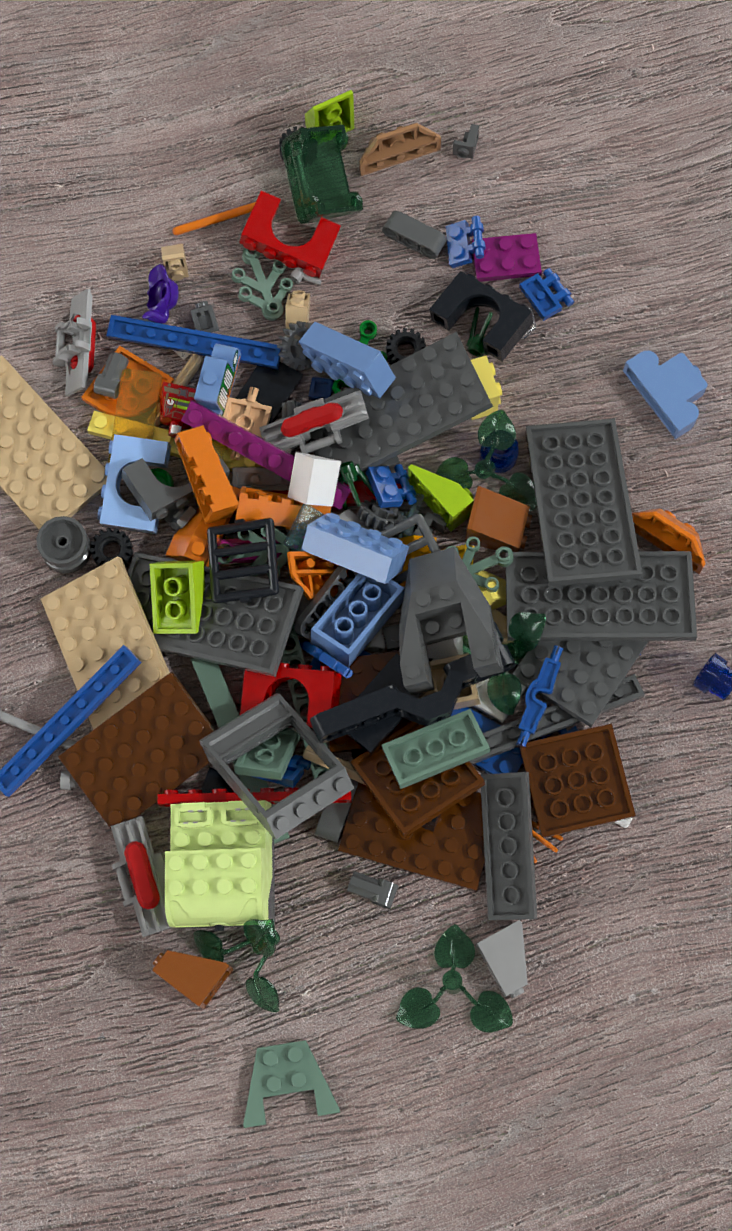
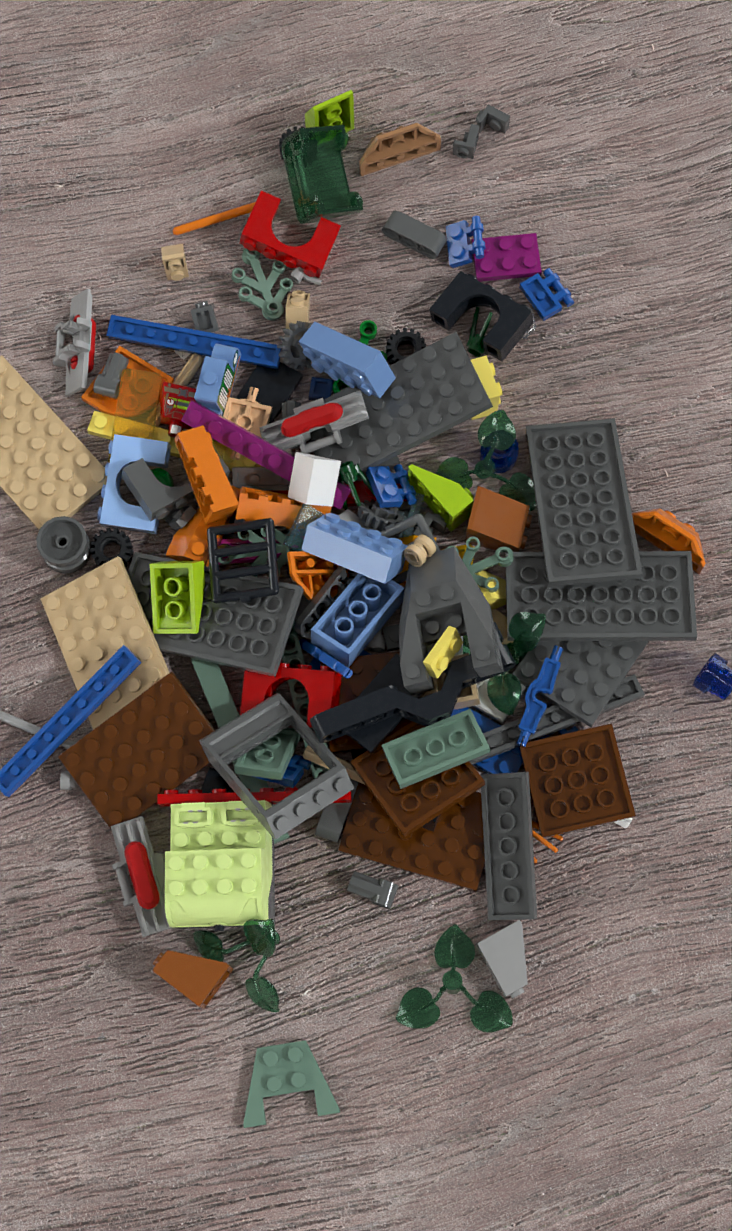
(162, 295): dark purple hair -> none
(419, 551): none -> tan wheel
(443, 652): none -> light yellow plate
(494, 118): none -> dark grey bracket
(668, 388): medium blue brick -> none

